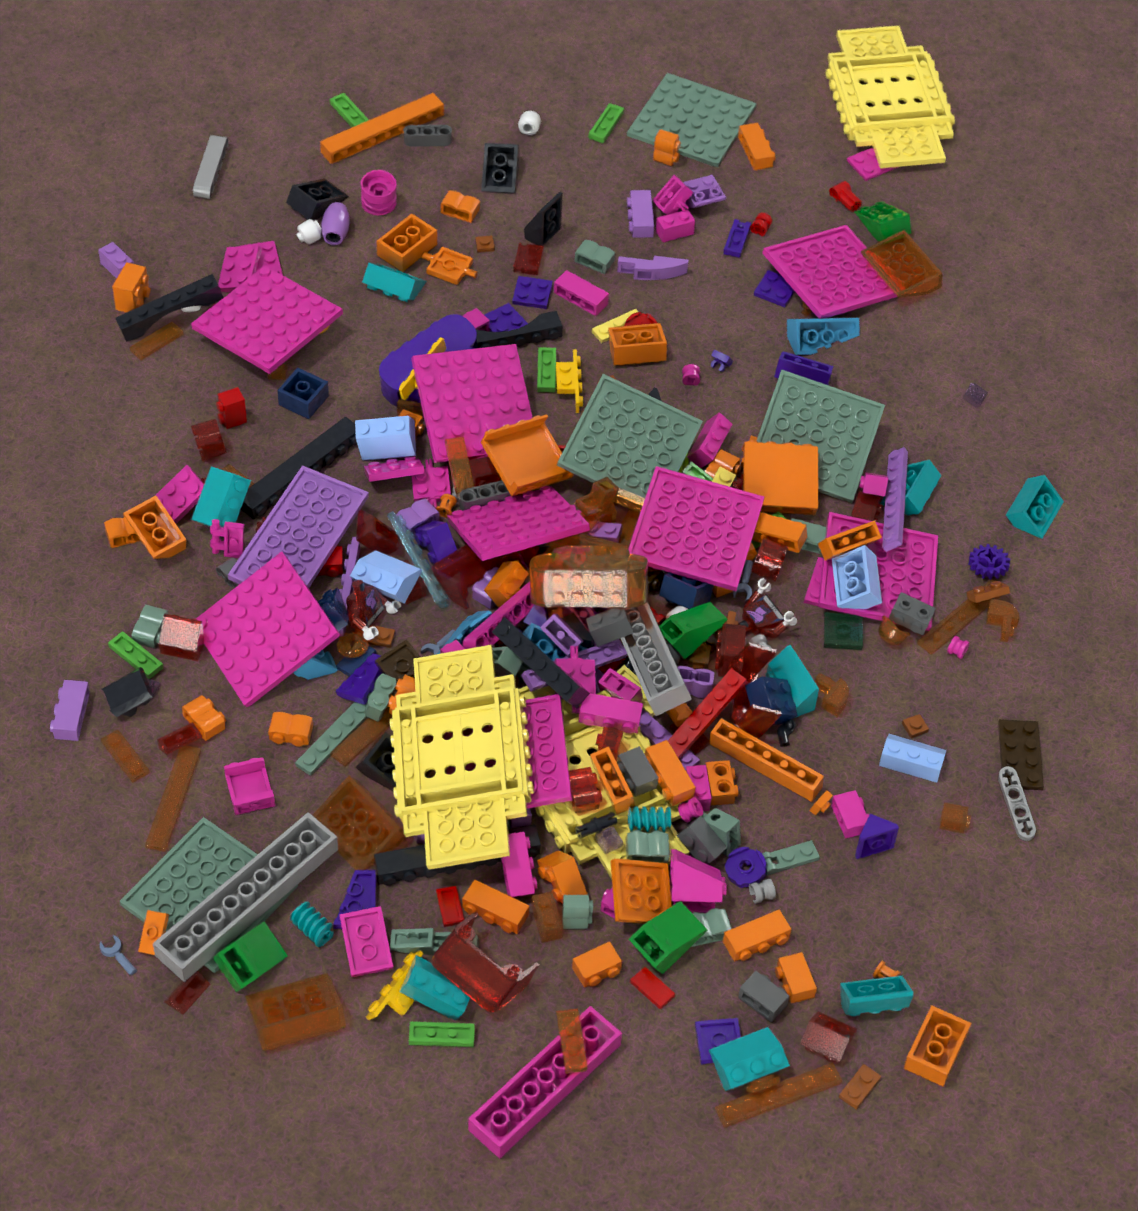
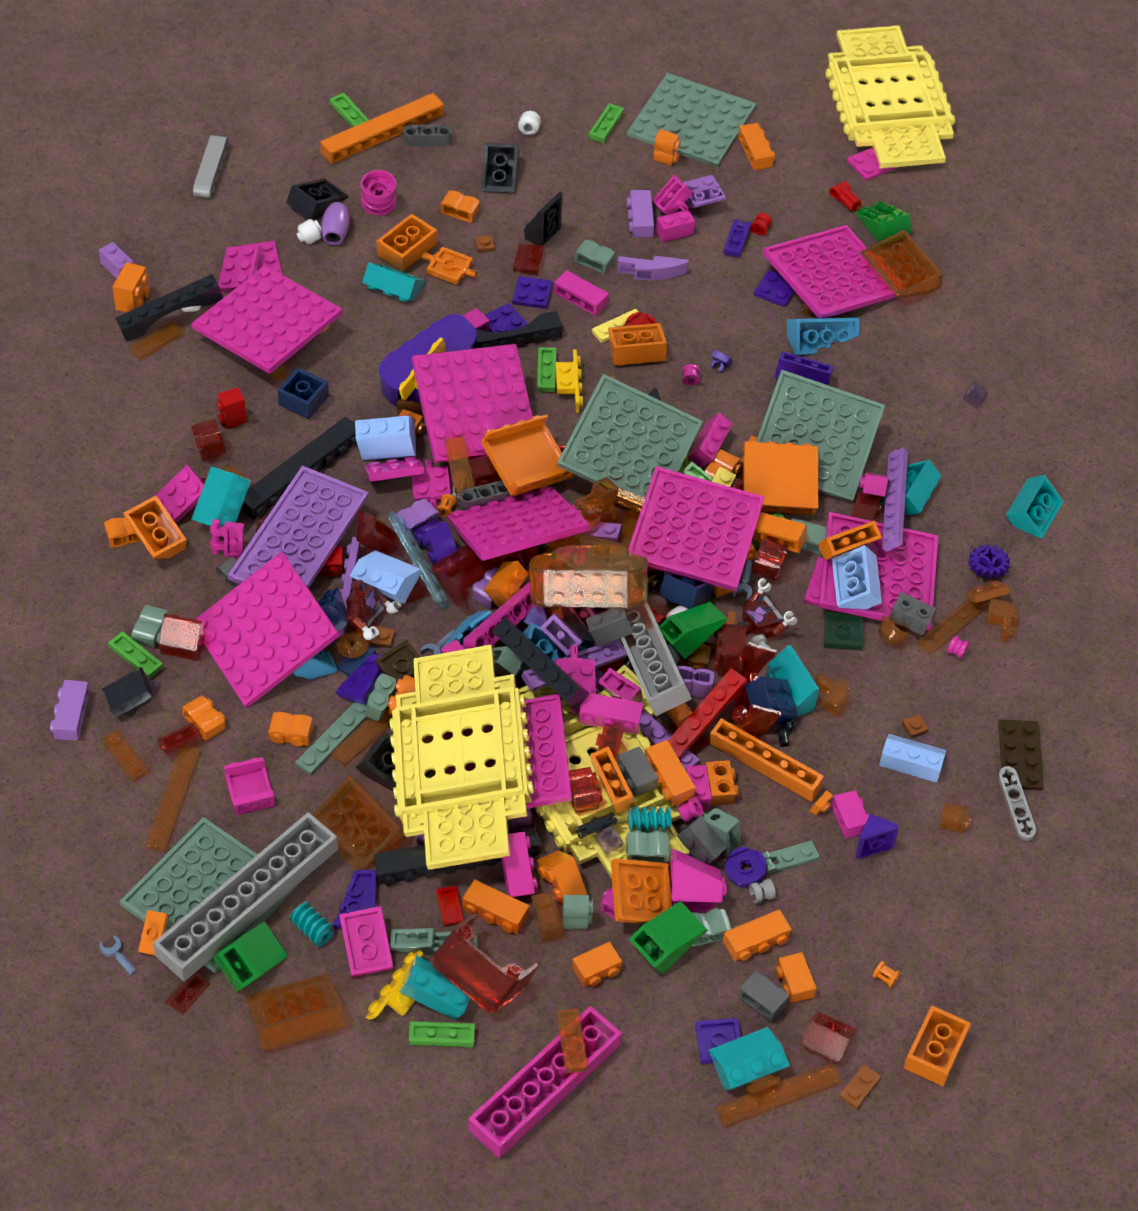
(652, 988): red tile -> none
(875, 995): teal slope -> none

